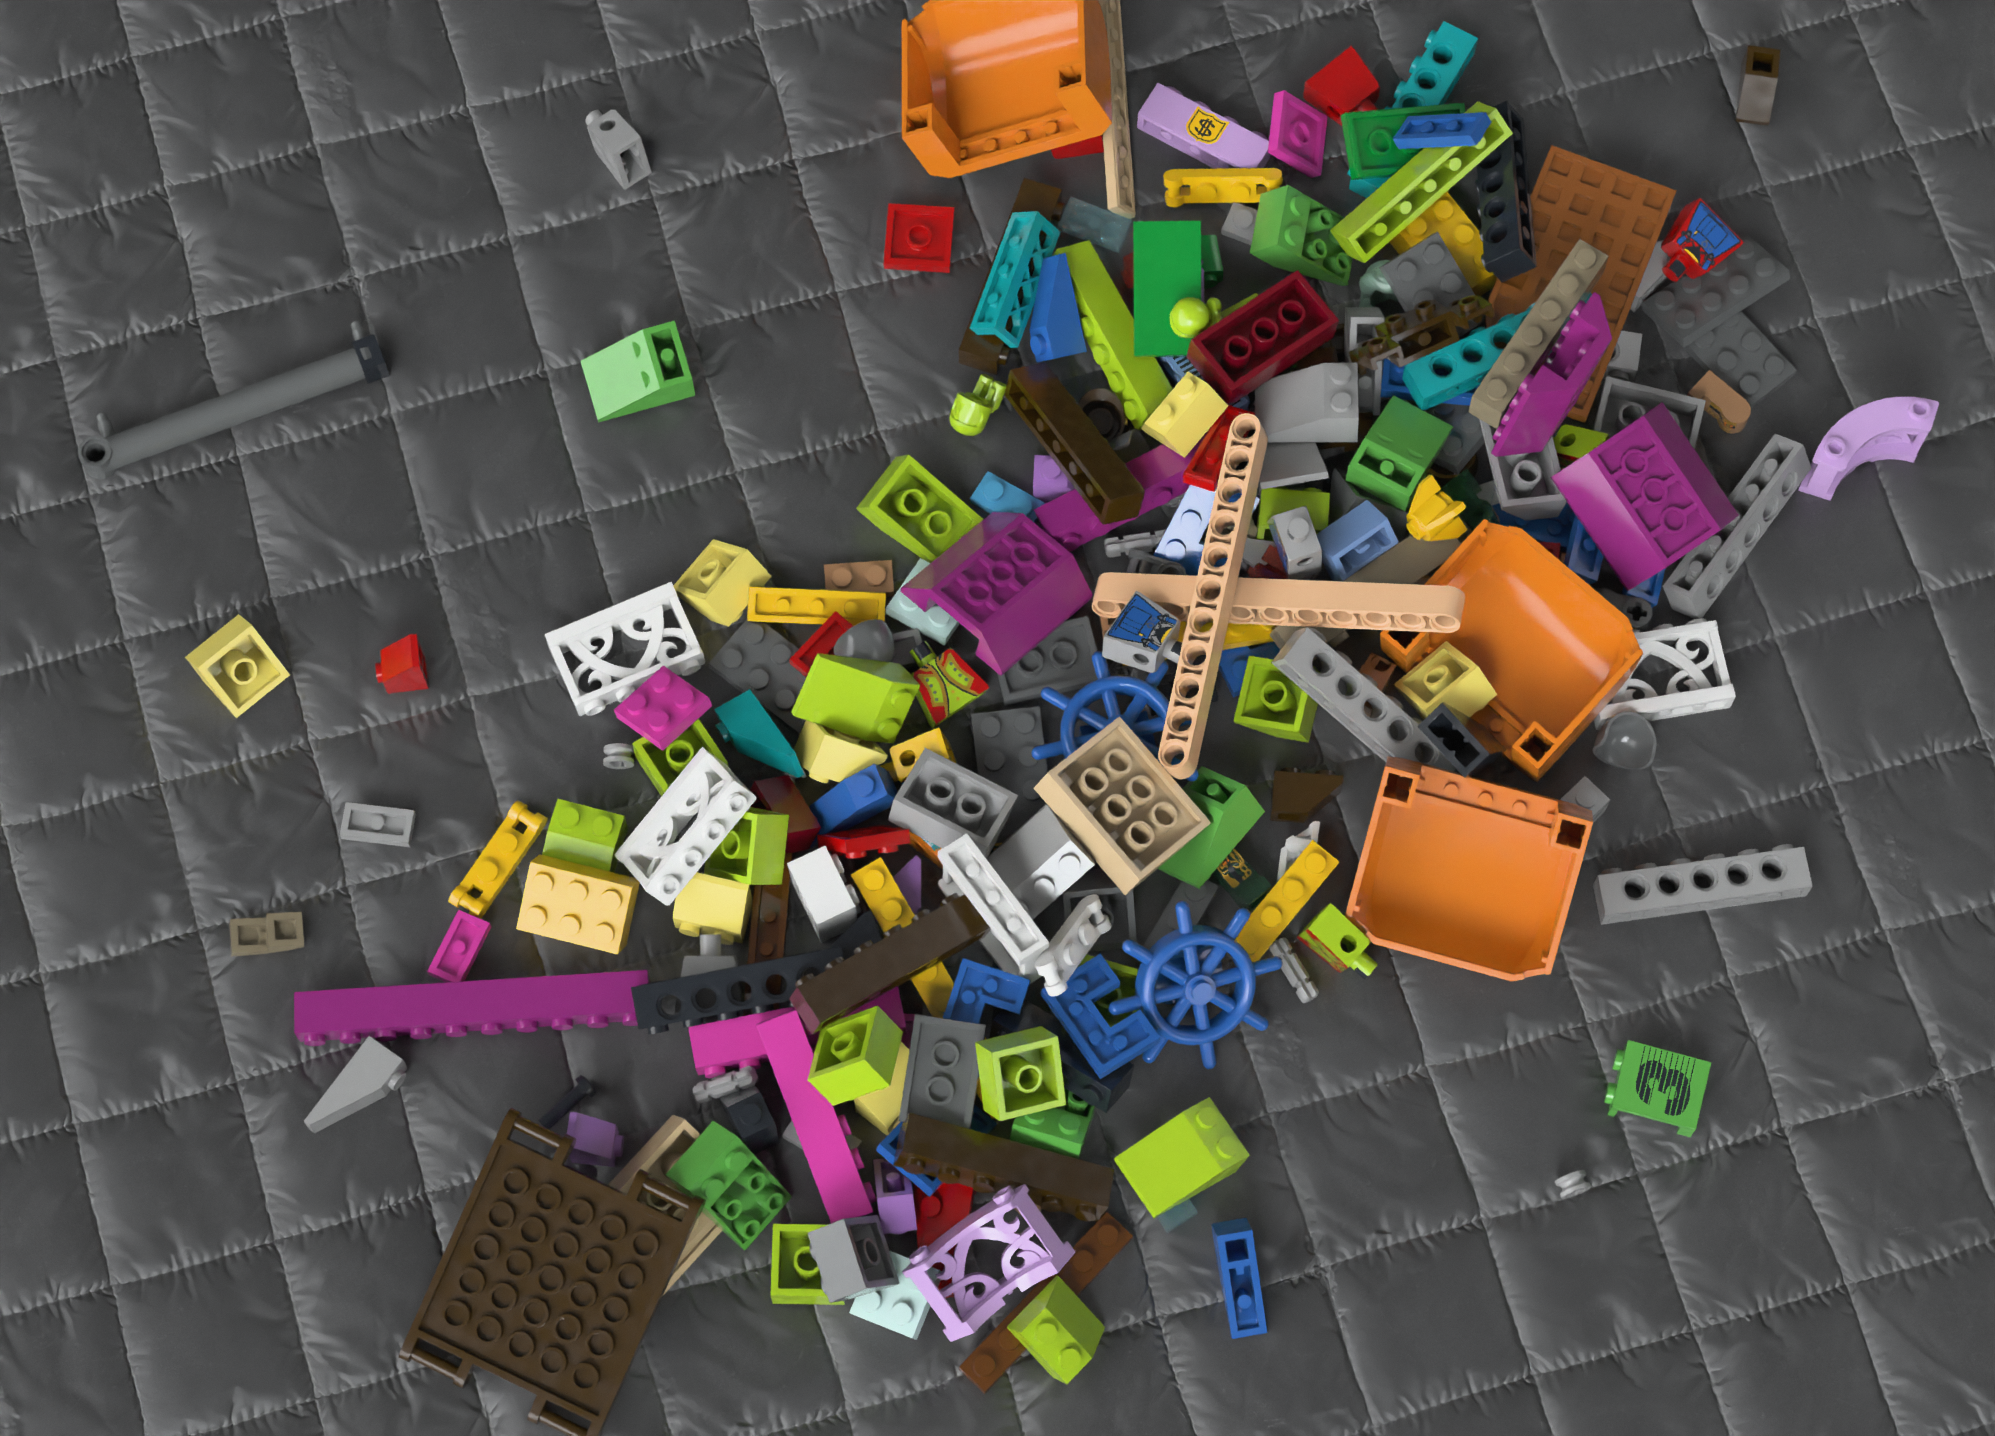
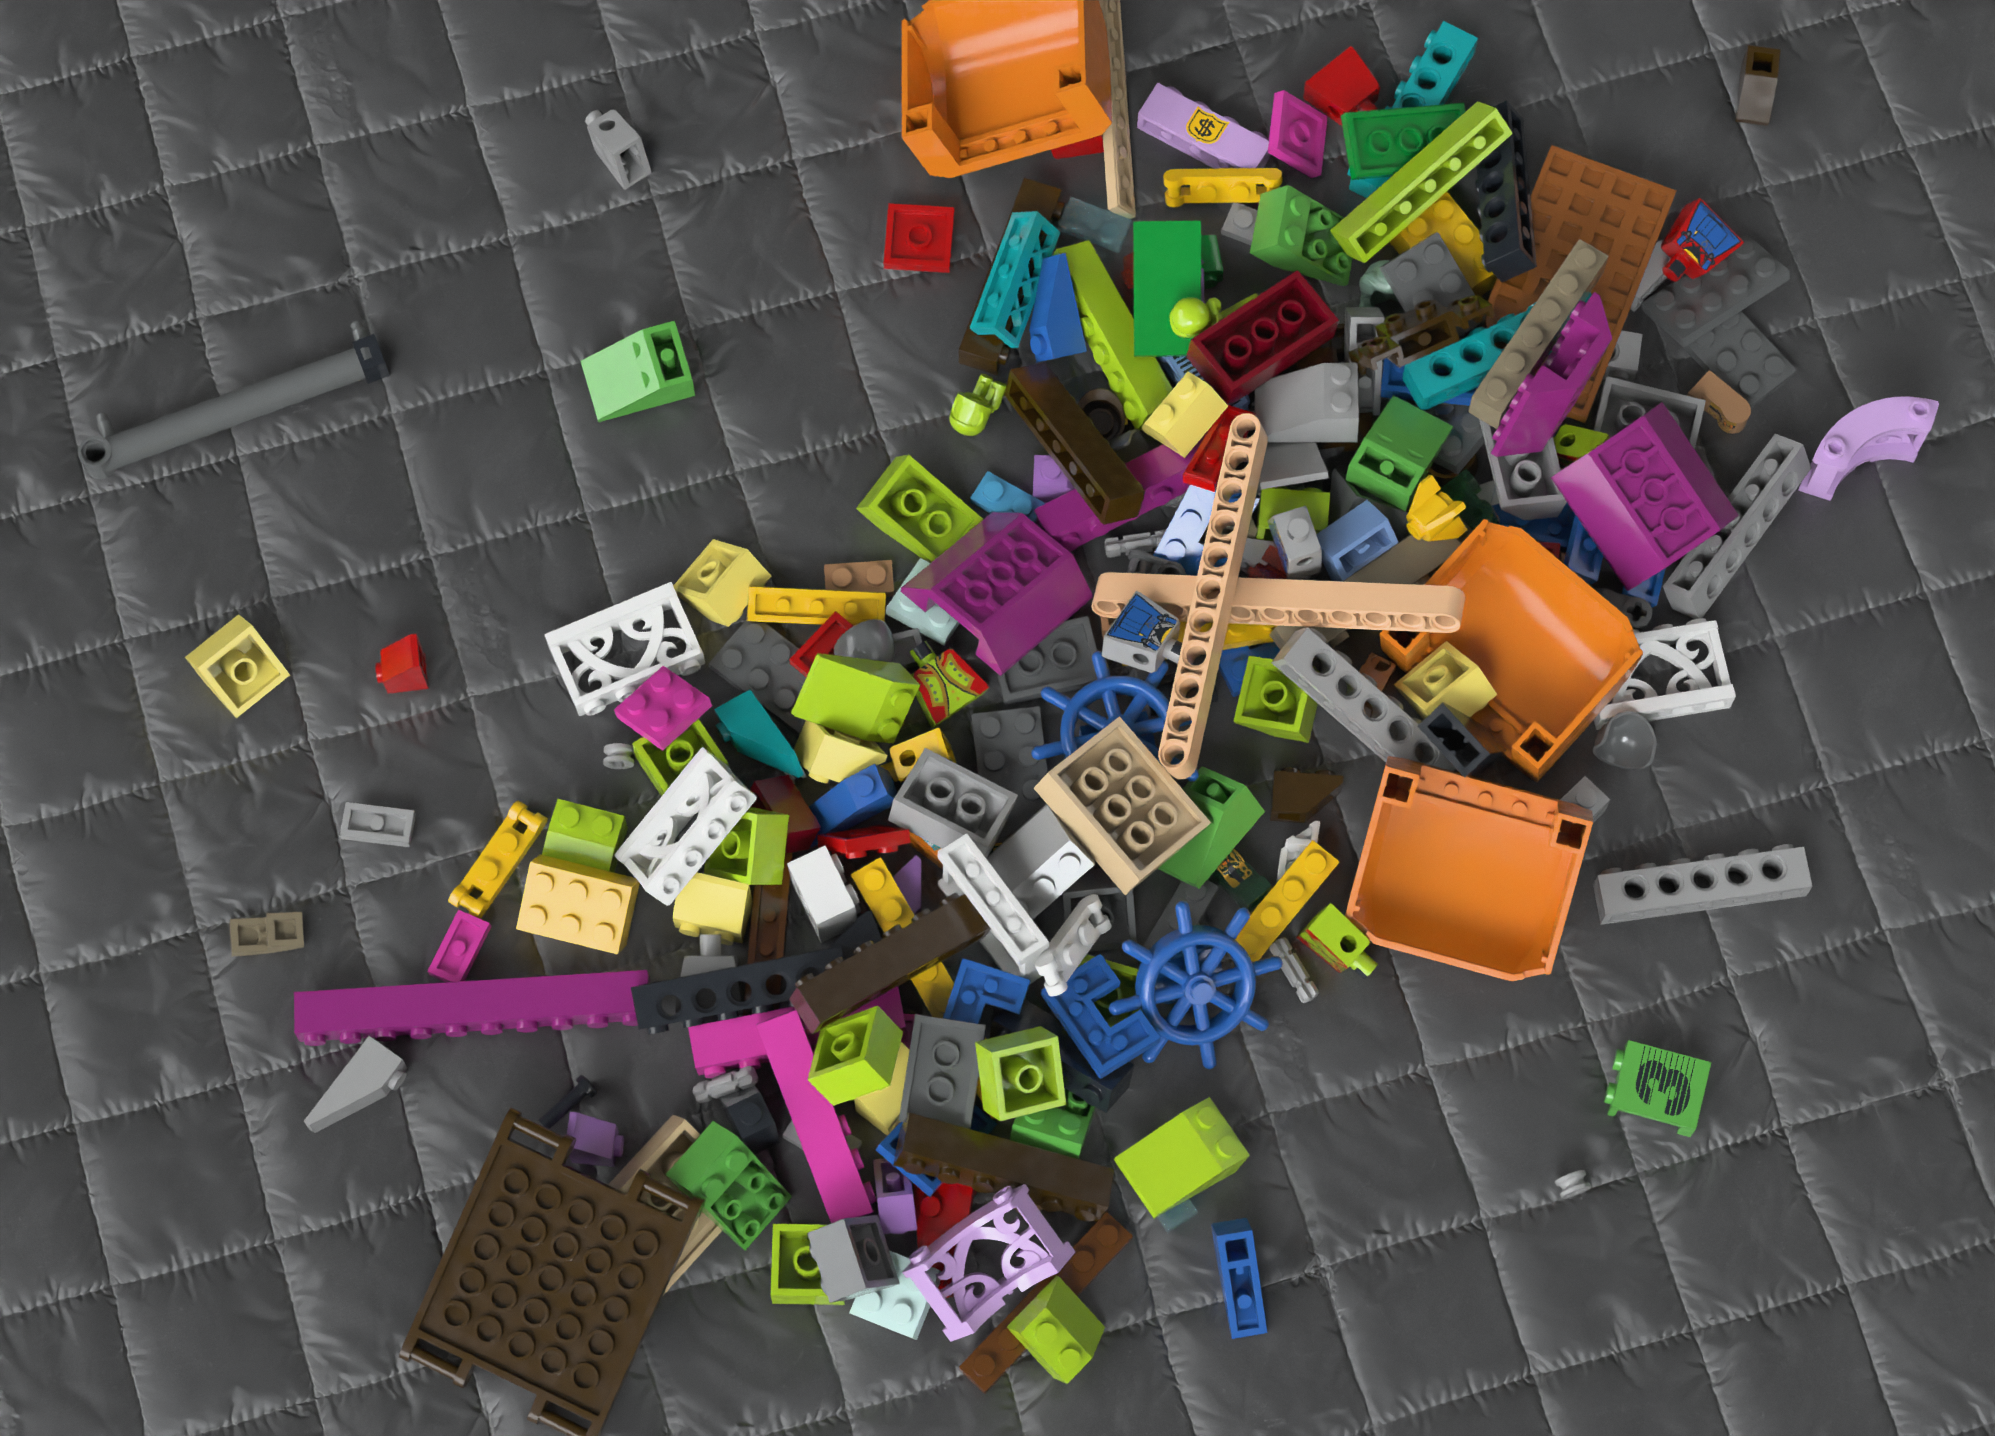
(1442, 130): blue plate -> none

